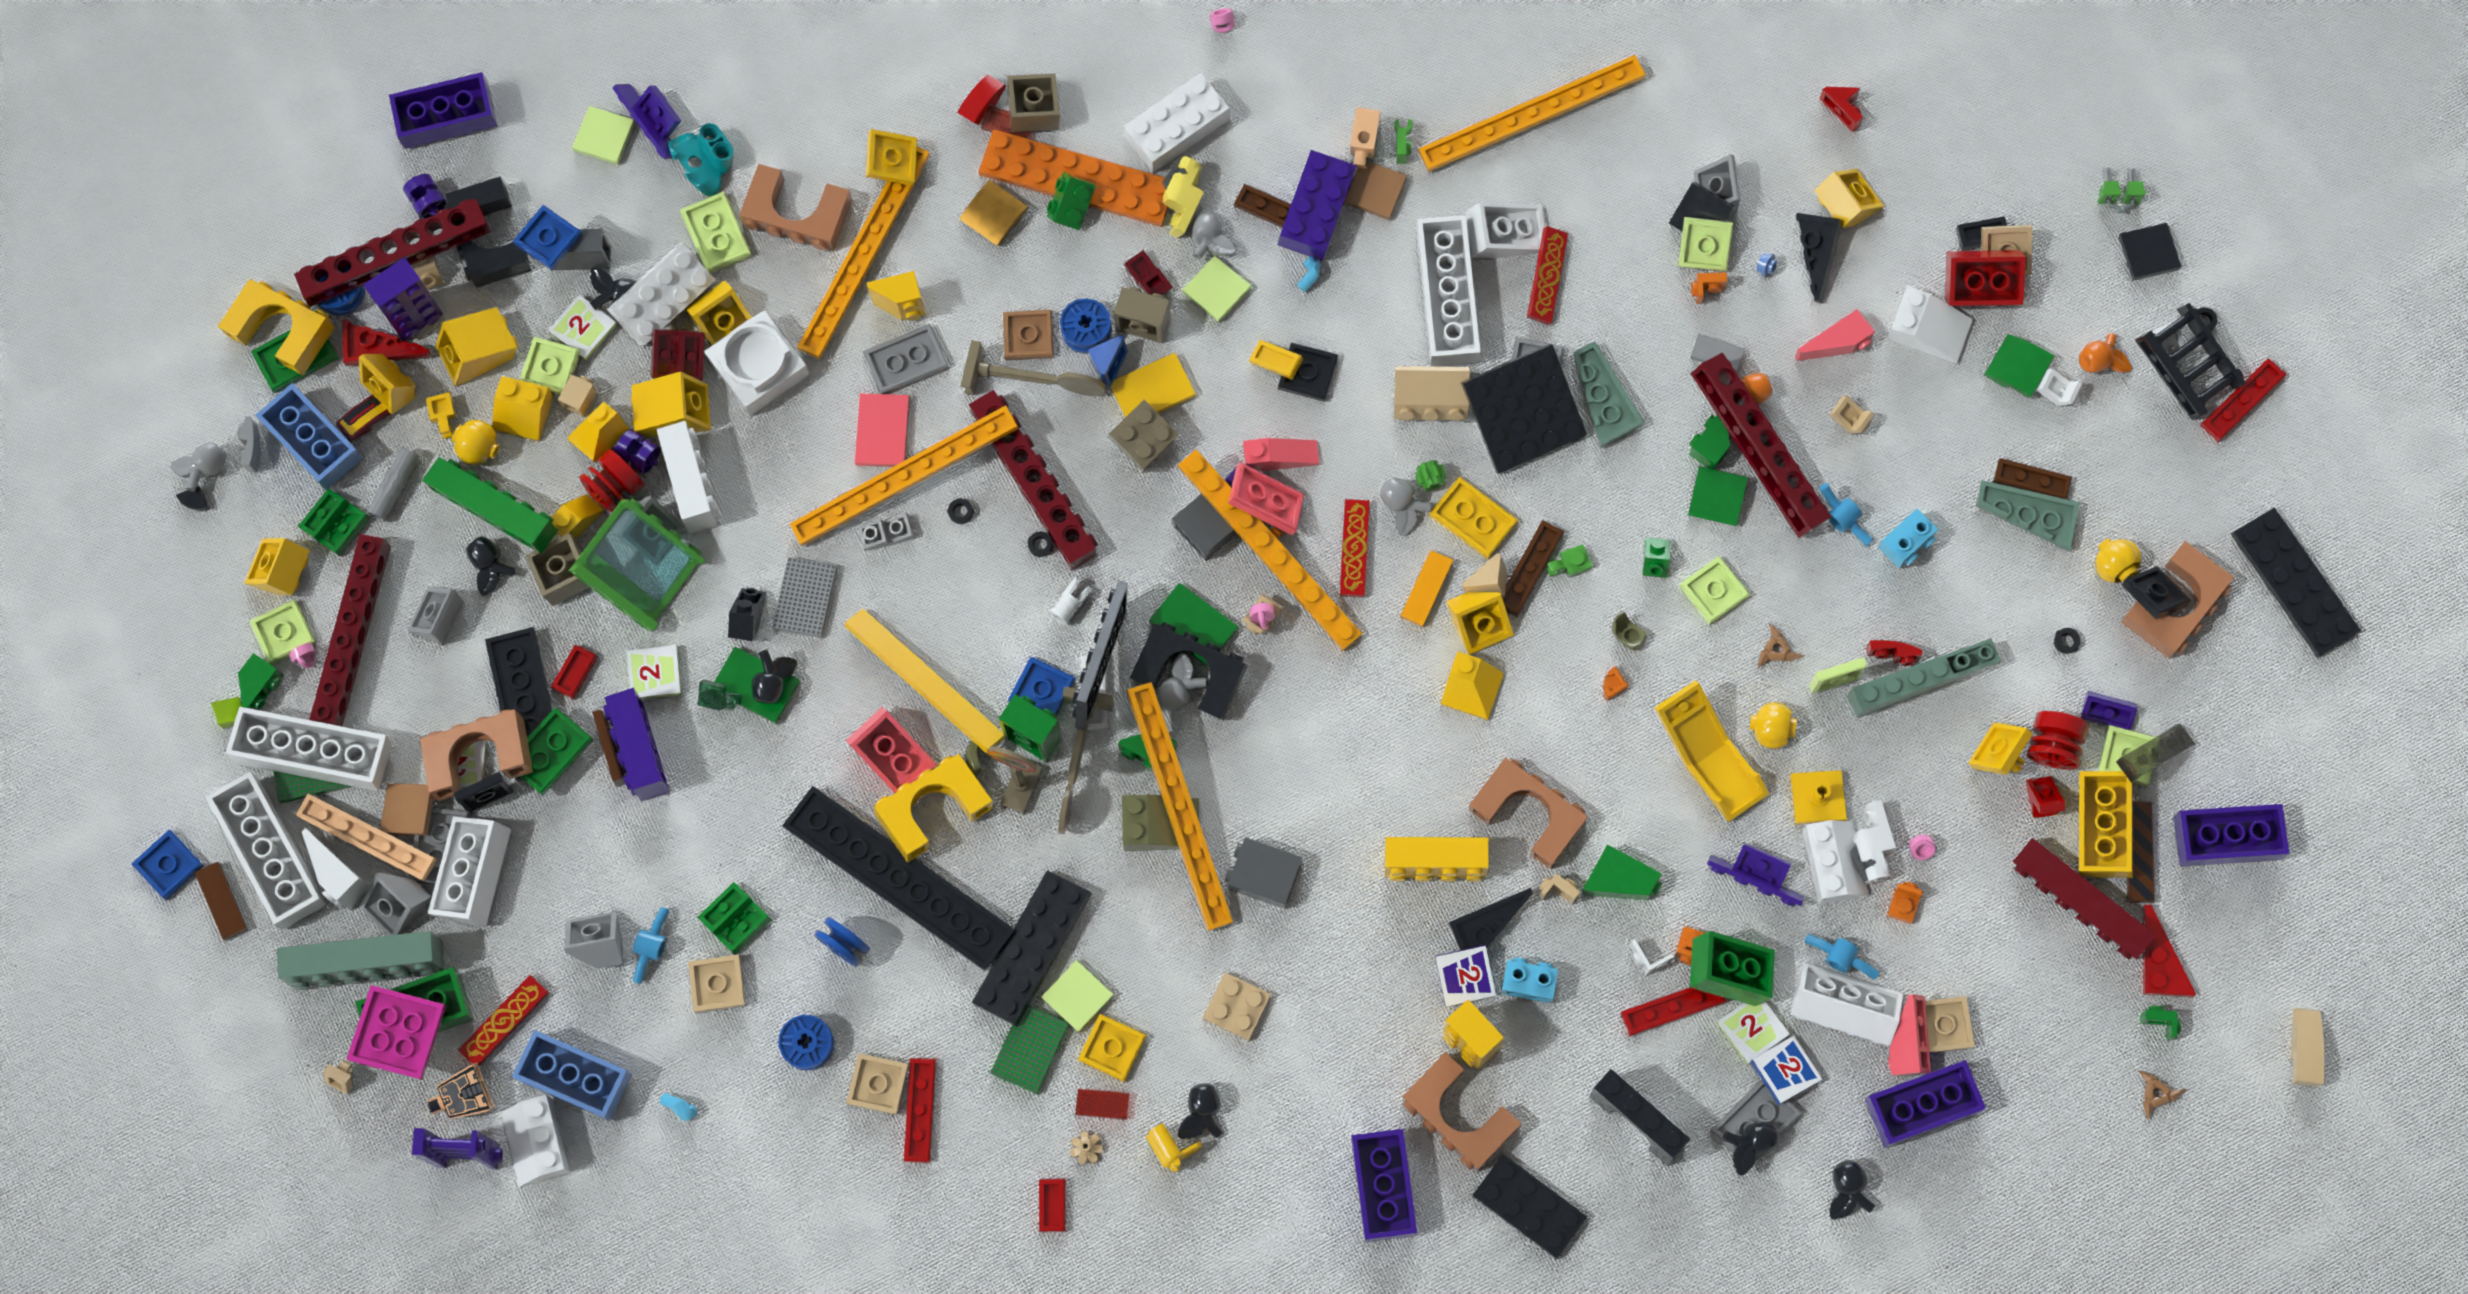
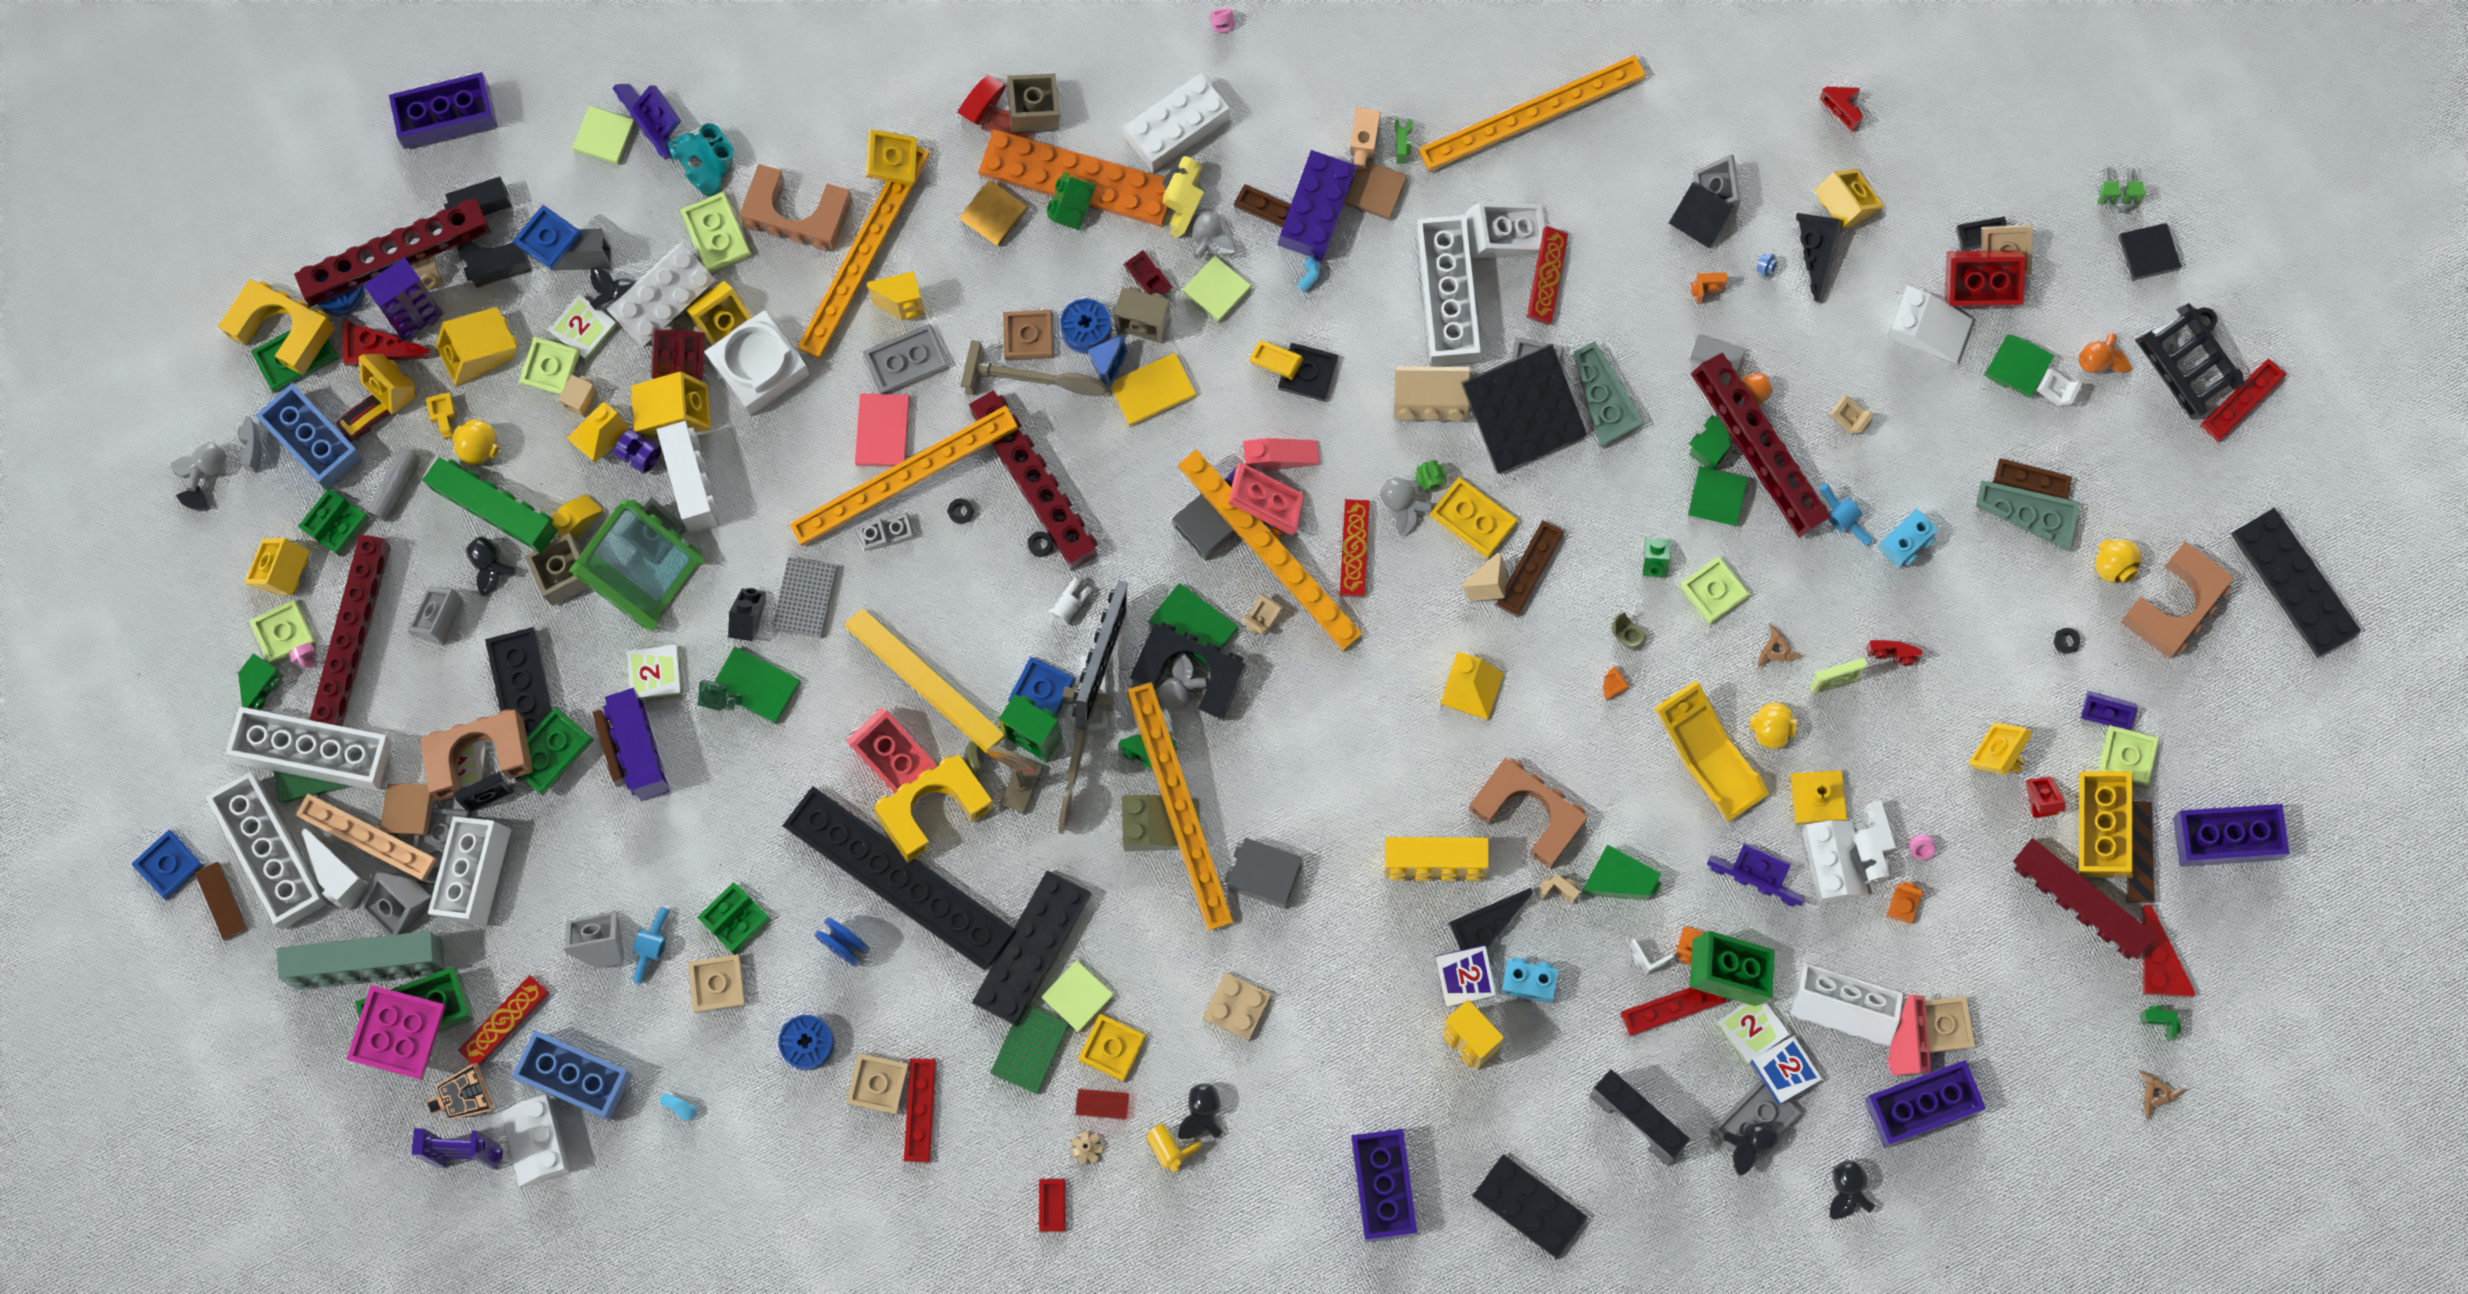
(226, 711): lime slope -> none
(339, 1077): tan tile -> none
(423, 193): dark purple wheel -> none
(521, 408): yellow slope -> none
(574, 671): red tile -> none
(611, 481): red wheel -> none
(769, 685): black piece -> none
(1143, 435): dark tan brick -> none
(1262, 614): bright pink tile -> none
(1426, 588): light orange tile -> none
(1473, 1146): nougat arch -> none
(1480, 619): yellow slope -> none
(1572, 561): bright green plate -> none
(1705, 244): yellowish green tile -> none
(1842, 338): coral slope -> none
(1842, 955): dark azure piece -> none
(1922, 678): sand green slope -> none
(2057, 740): red wheel -> none
(2155, 752): clear smoke tile -> none
(2156, 592): black tile -> none
(2307, 1048): tan slope -> none

